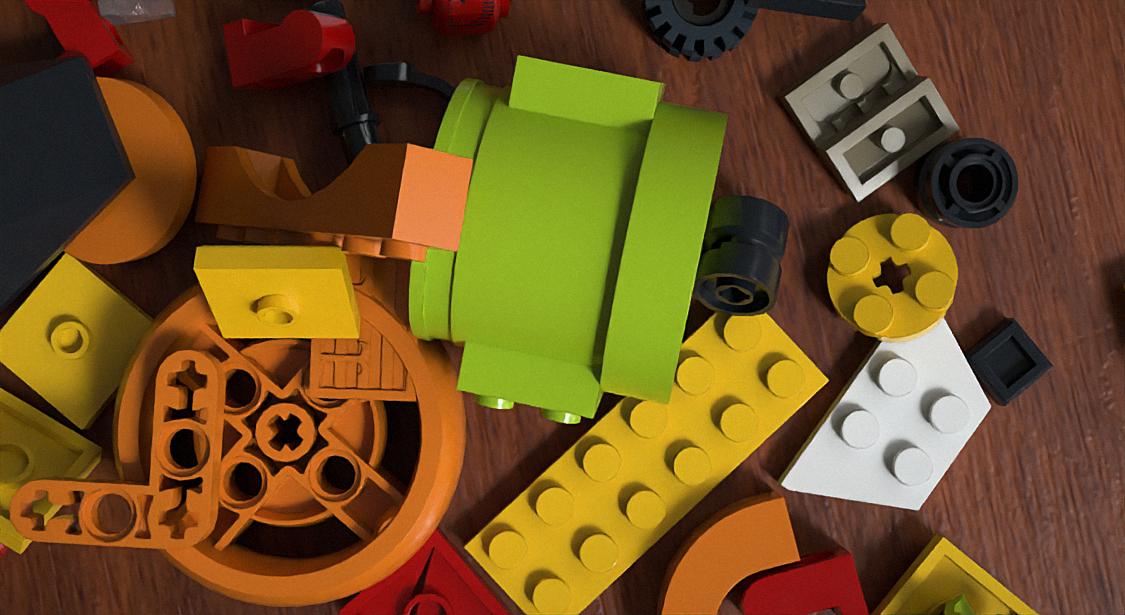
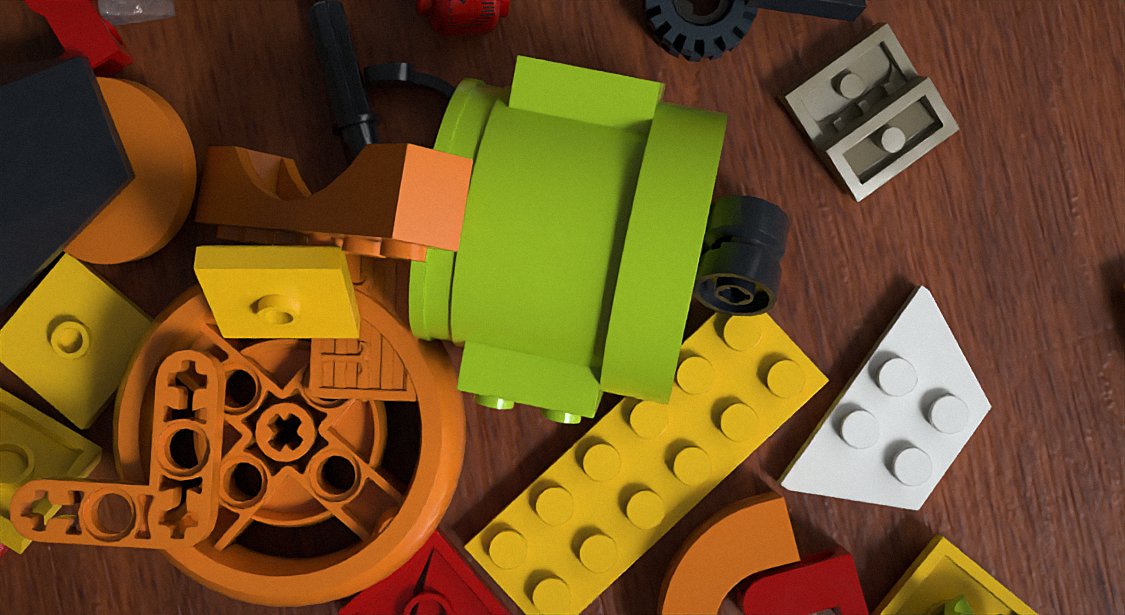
(287, 54): red leg -> none
(906, 243): yellow plate -> none
(993, 187): black wheel -> none
(1006, 361): black tile -> none

